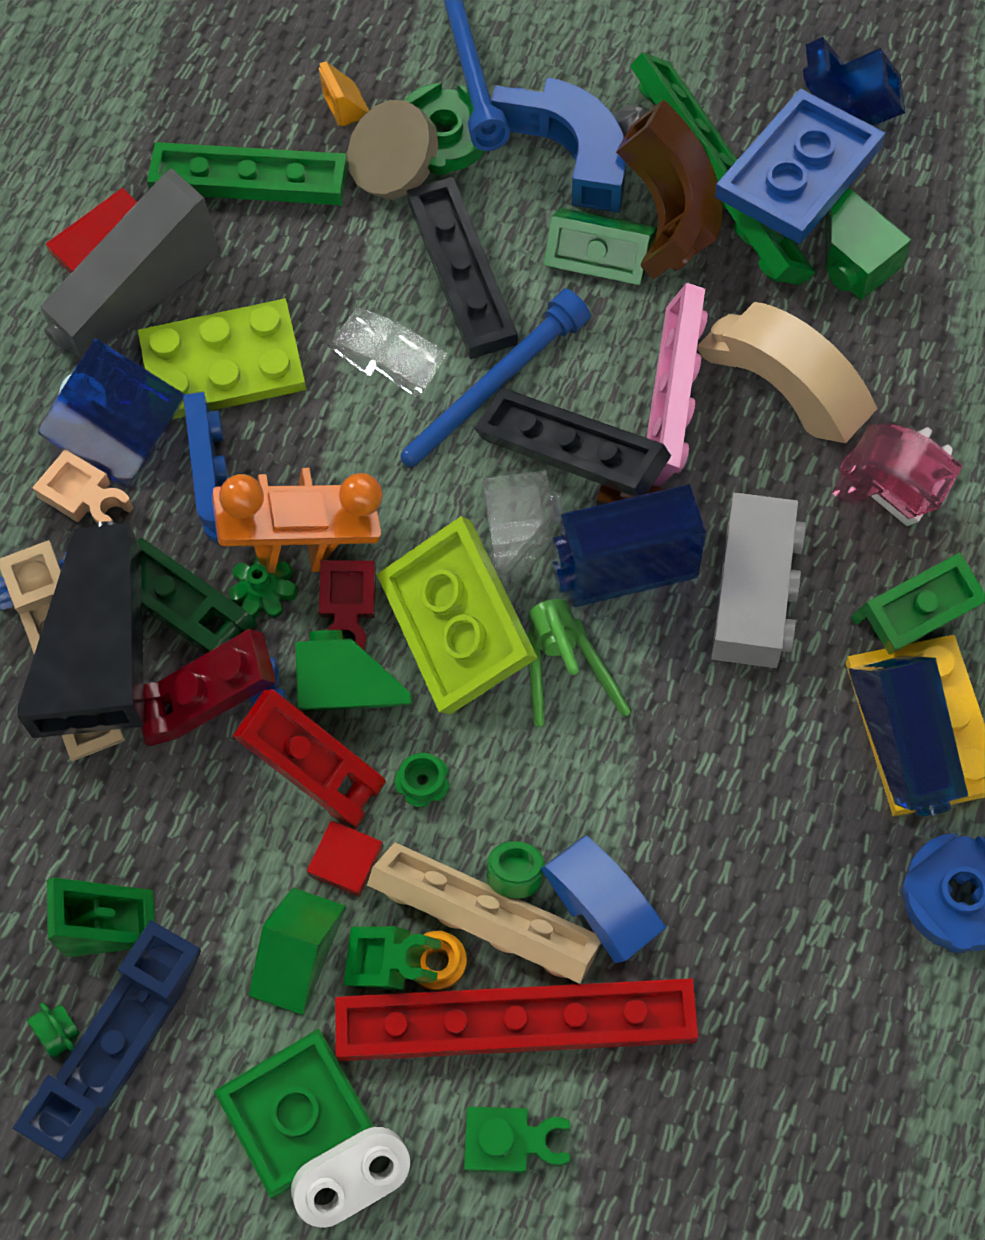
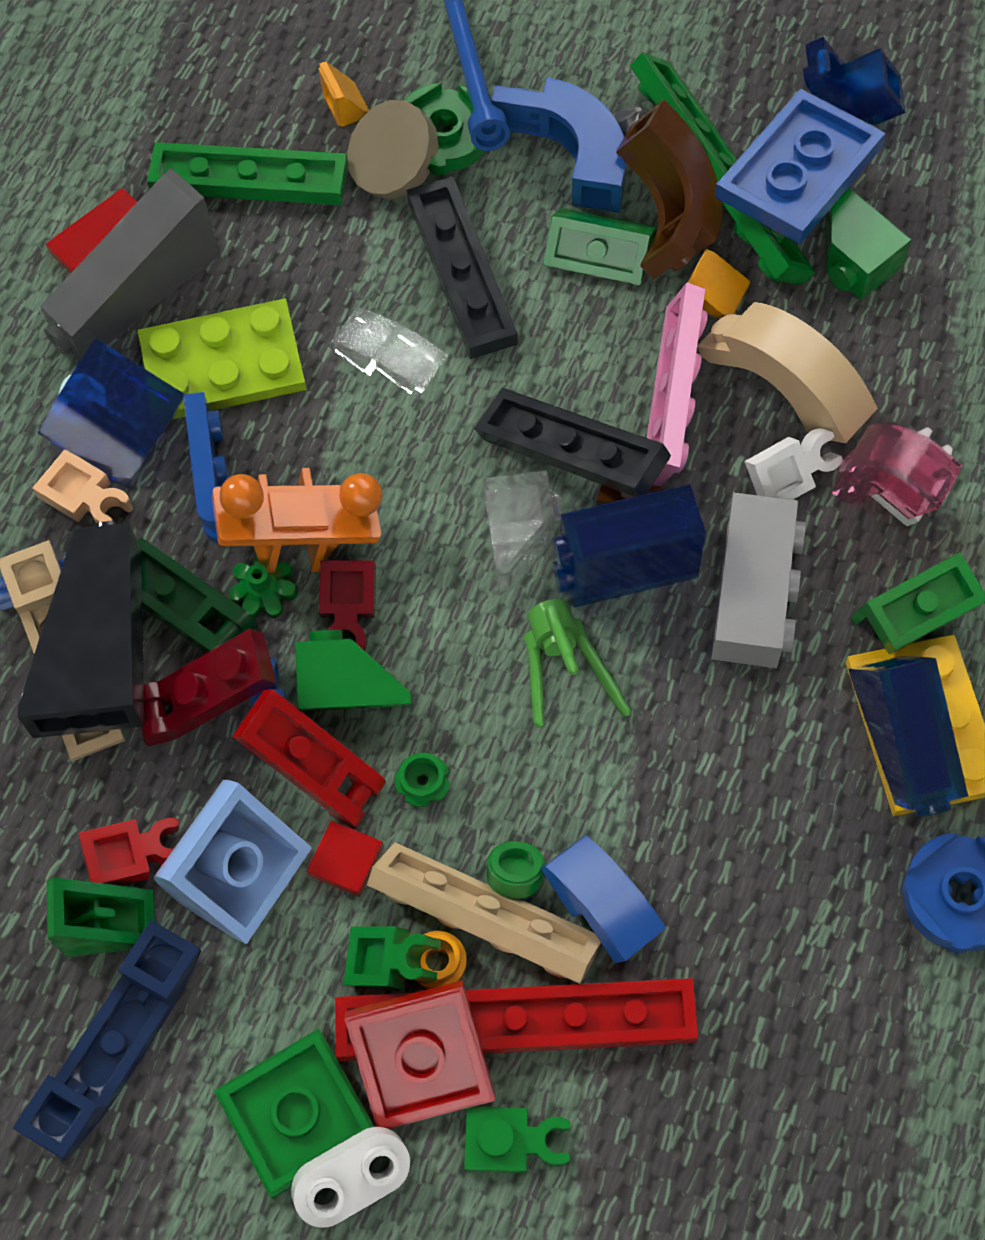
(53, 1029): green plate -> none
(121, 854): none -> red plate
(232, 862): none -> light blue brick
(294, 950): green slope -> none
(420, 1055): none -> tile
(456, 616): lime plate -> none
(564, 314): blue piece -> none
(722, 284): none -> light orange slope
(787, 466): none -> white plate

